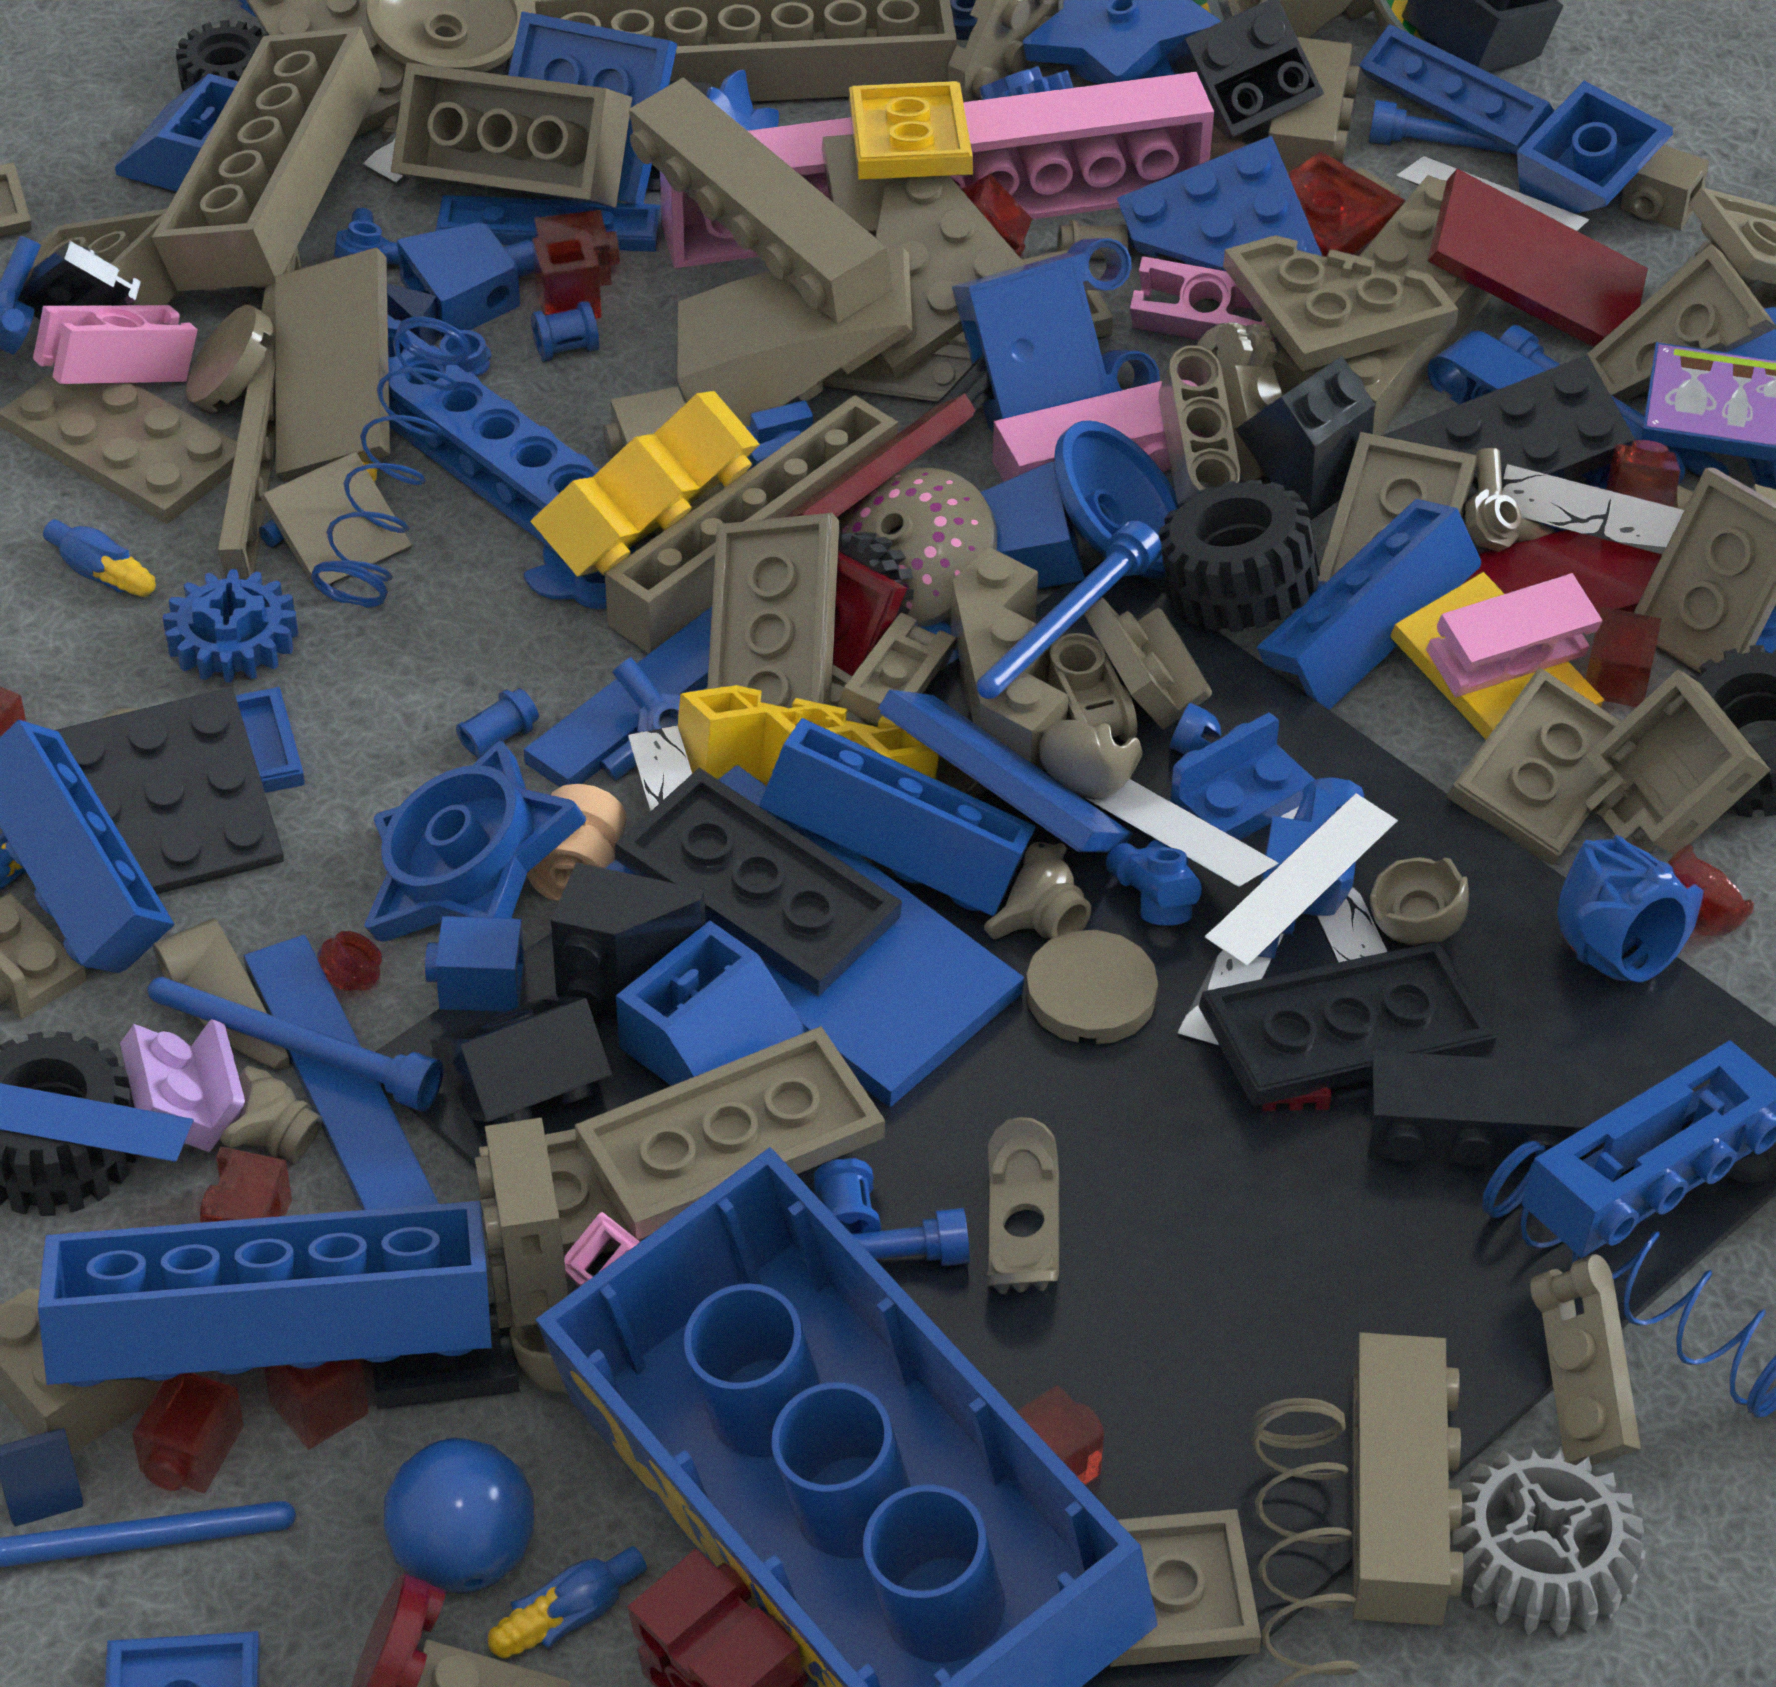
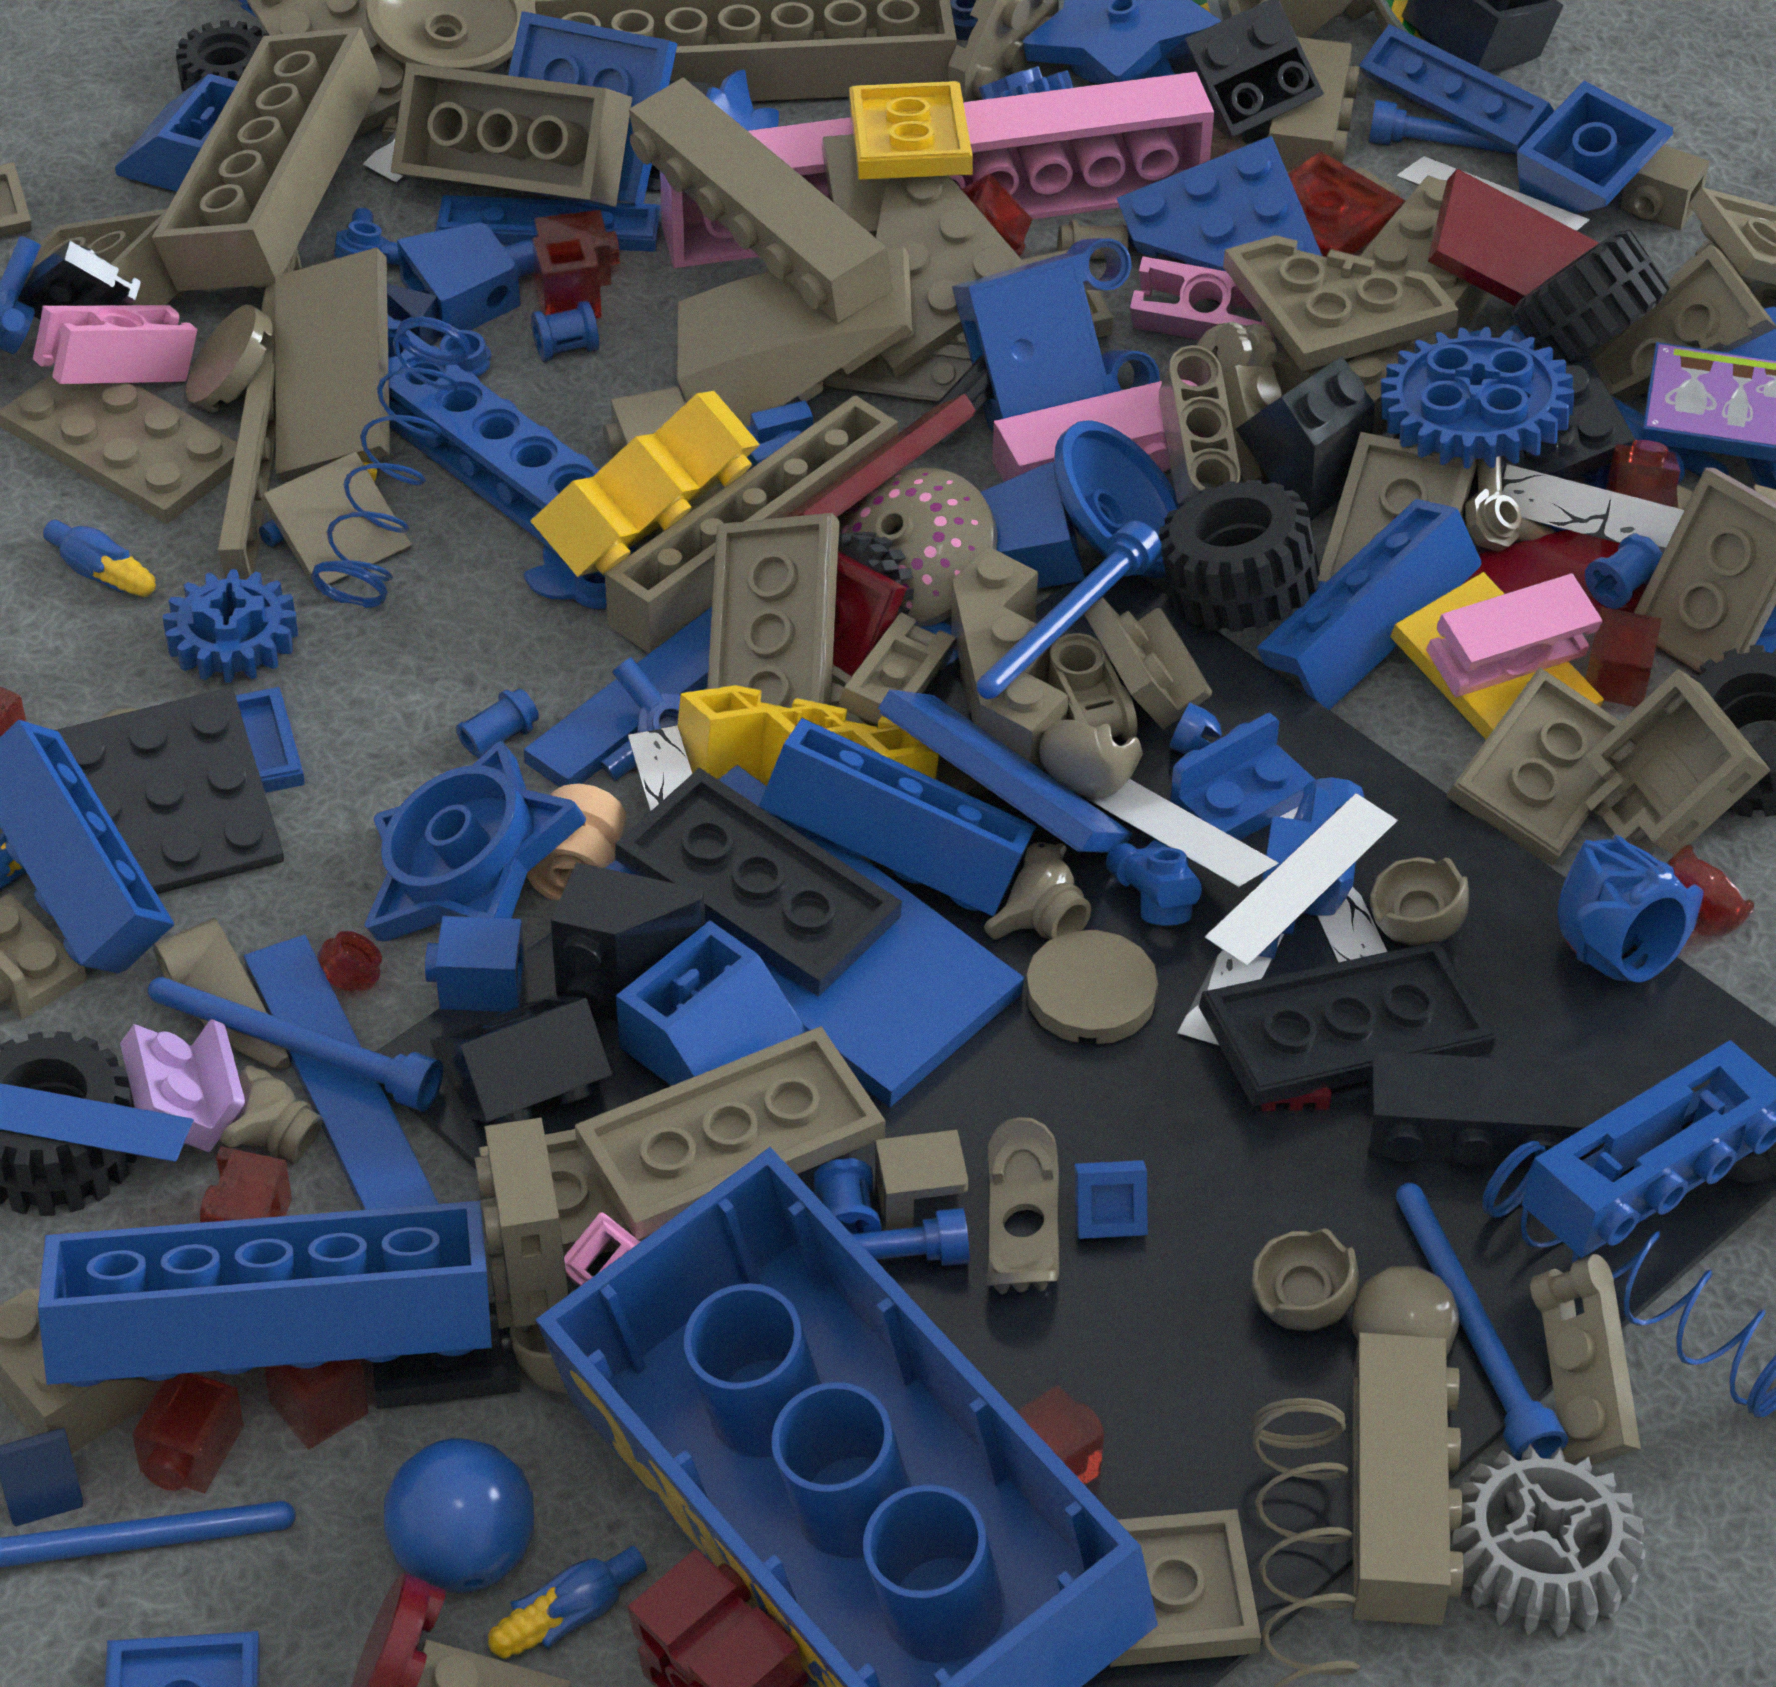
(916, 1169): none -> dark tan panel
(1111, 1199): none -> blue tile
(1305, 1280): none -> dark tan hair
(1407, 1304): none -> dark tan hair
(1477, 397): none -> blue gear
(1526, 1419): none -> blue piece
(1592, 298): none -> black tyre
(1616, 577): none -> blue bush

